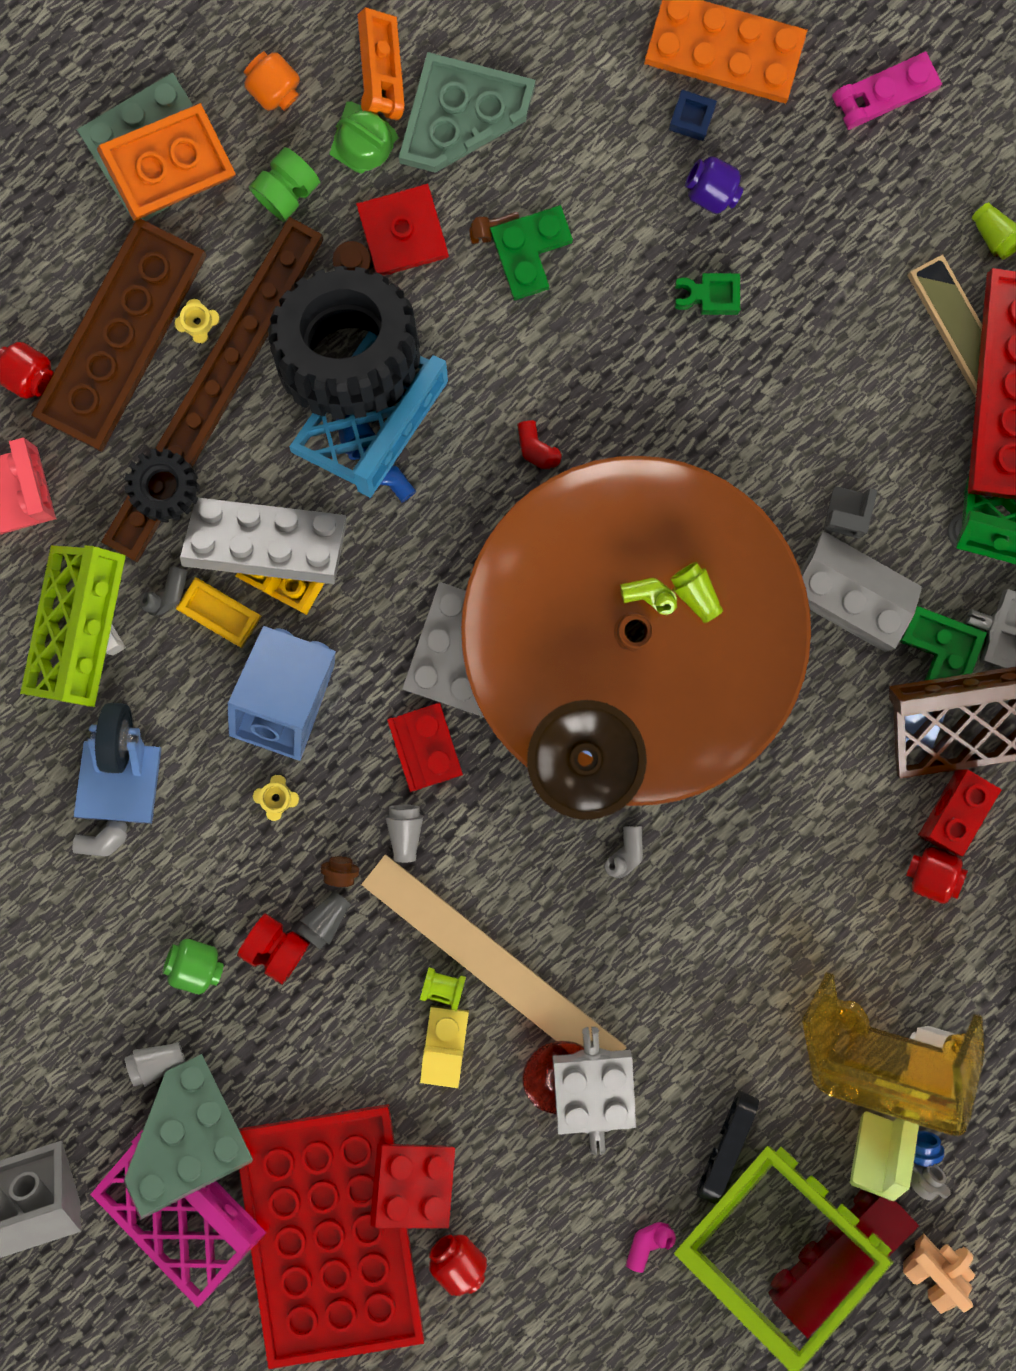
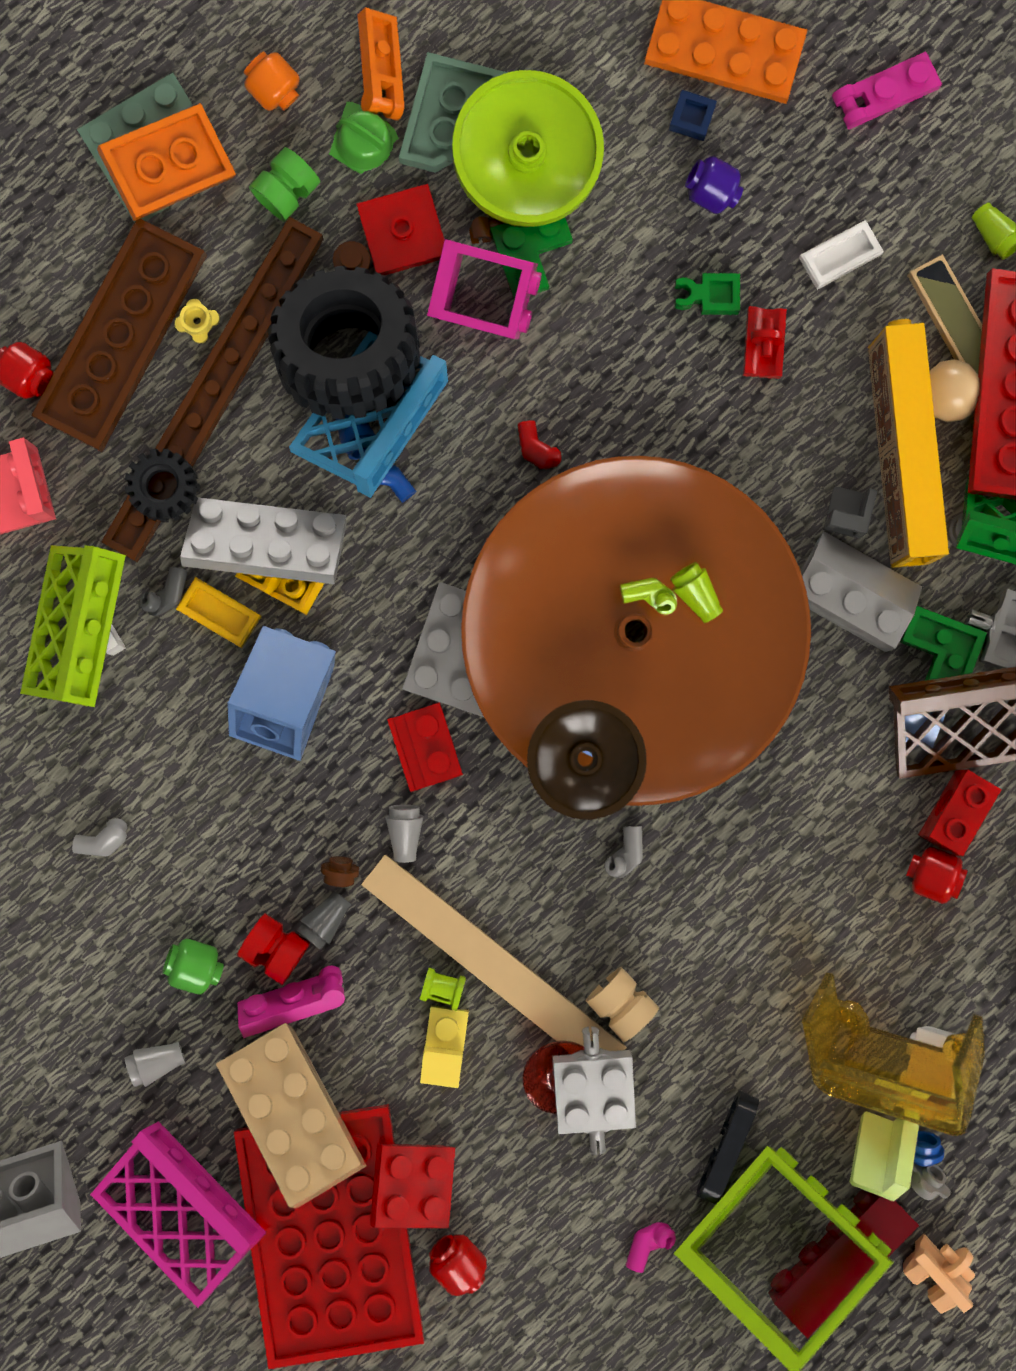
(117, 770): medium blue plate -> none
(184, 1141): sand green plate -> none
(264, 797): light yellow plate -> none
(291, 1002): none -> dark pink plate
(291, 1115): none -> tan brick
(447, 279): none -> dark pink window
(527, 148): none -> lime dish
(625, 1007): none -> tan wheel
(764, 342): none -> red hips
(841, 254): none -> white tile
(908, 445): none -> yellow brick
(954, 390): none -> tan hair

